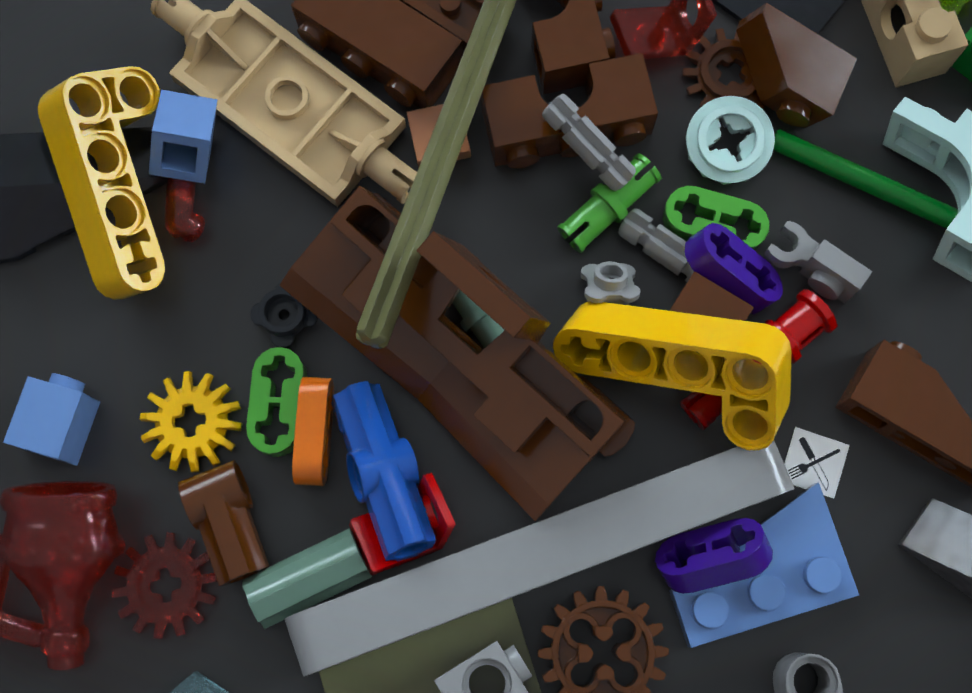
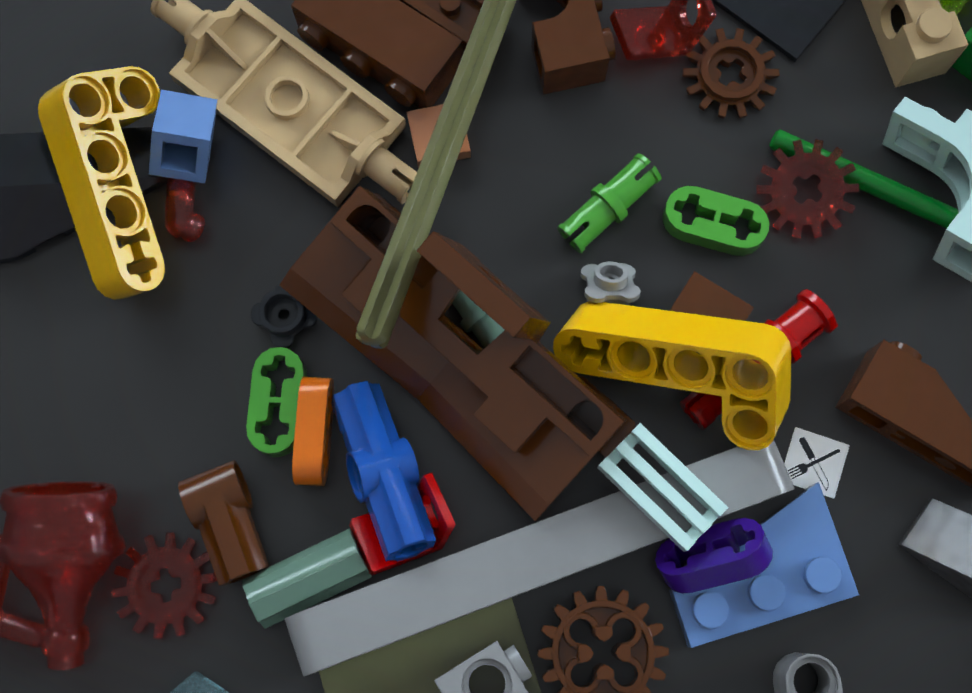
(53, 418): medium blue brick -> none
(207, 435): yellow gear -> none
(588, 142): light grey axle -> none
(617, 104): reddish brown arch -> none
(657, 242): light grey axle -> none
(676, 469): none -> light aqua tile
(733, 266): dark purple beam -> none
(738, 116): light aqua gear -> none
(793, 66): reddish brown slope -> none
(804, 165): none -> clear red gear
(826, 266): light grey plate -> none

